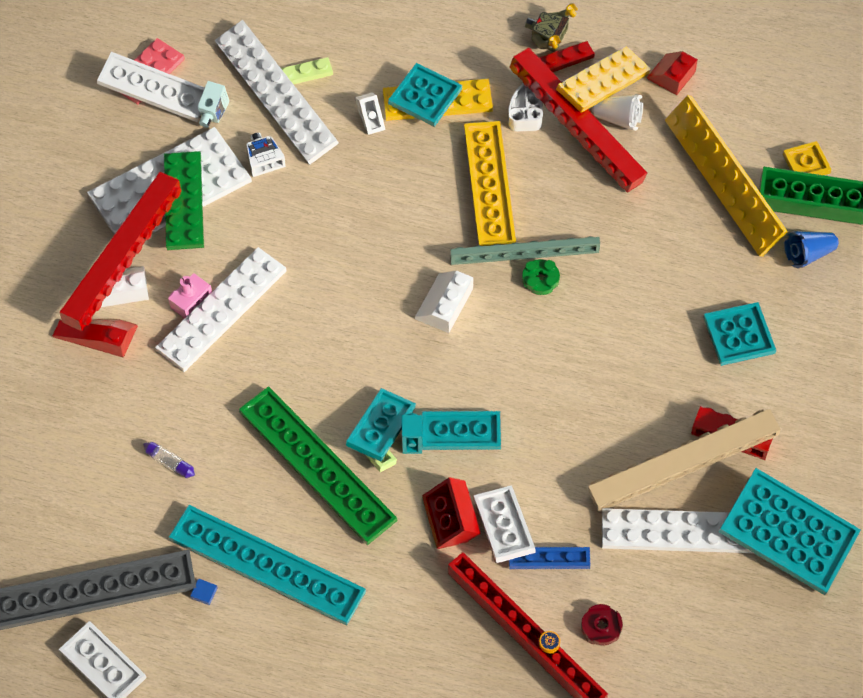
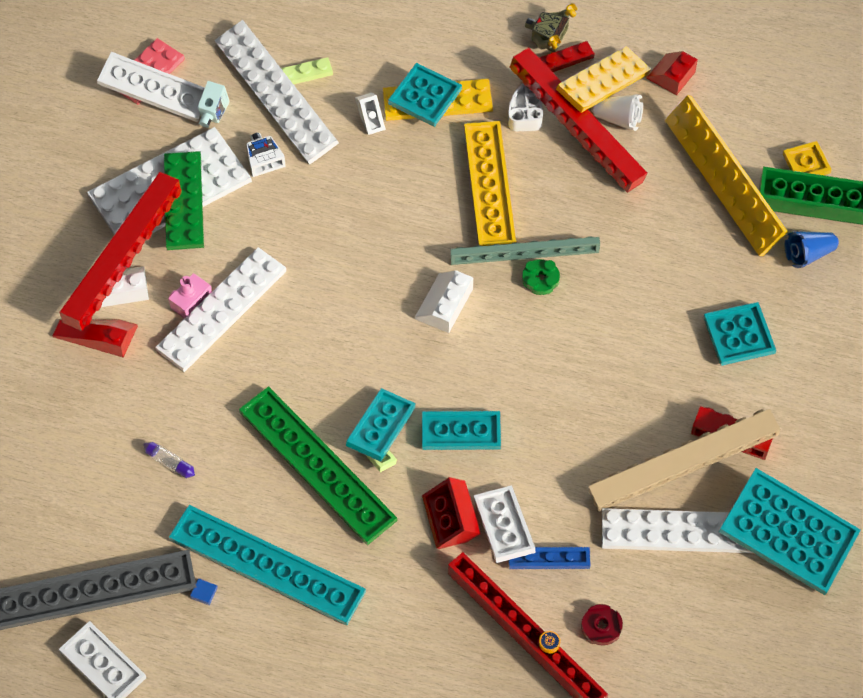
(412, 433): teal brick -> none

